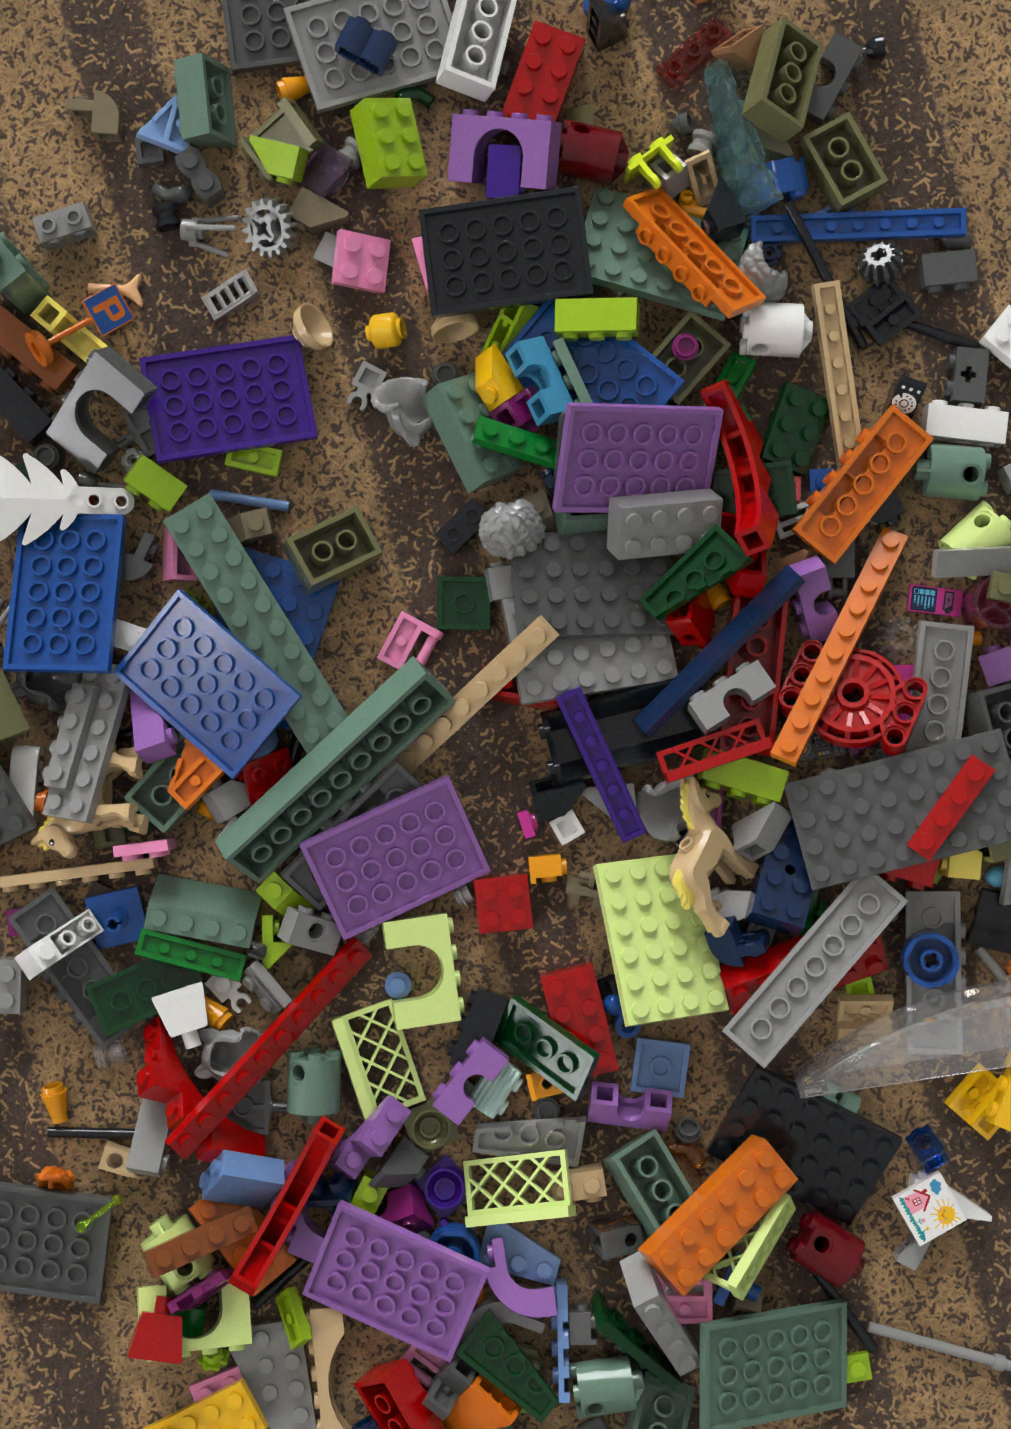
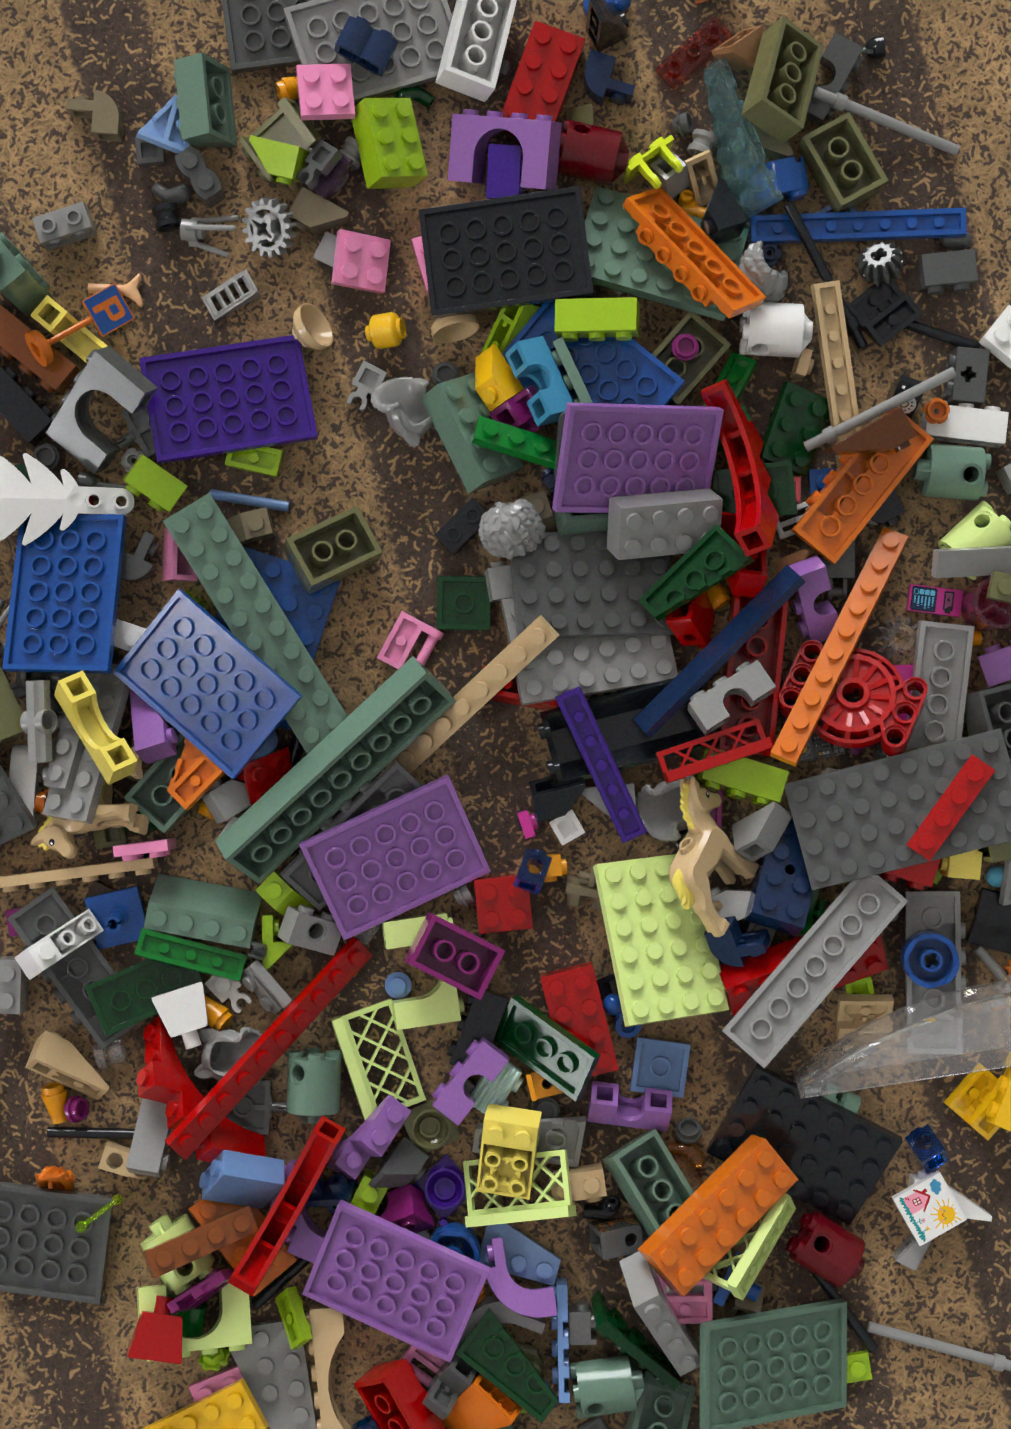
(39, 721): none -> light grey piece
(63, 1063): none -> tan slope
(76, 1108): none -> magenta plate
(81, 707): none -> light yellow arch
(320, 161): none -> dark grey plate
(325, 91): none -> bright pink plate
(454, 955): none -> magenta brick
(508, 1151): none -> light yellow slope
(528, 880): none -> clear blue brick
(599, 81): none -> dark blue brick
(604, 1210): none -> black arm
(802, 365): none -> tan plate
(831, 433): none -> light grey bar
(841, 102): none -> light grey bar
(880, 436): none -> reddish brown slope
(943, 408): none -> orange plate

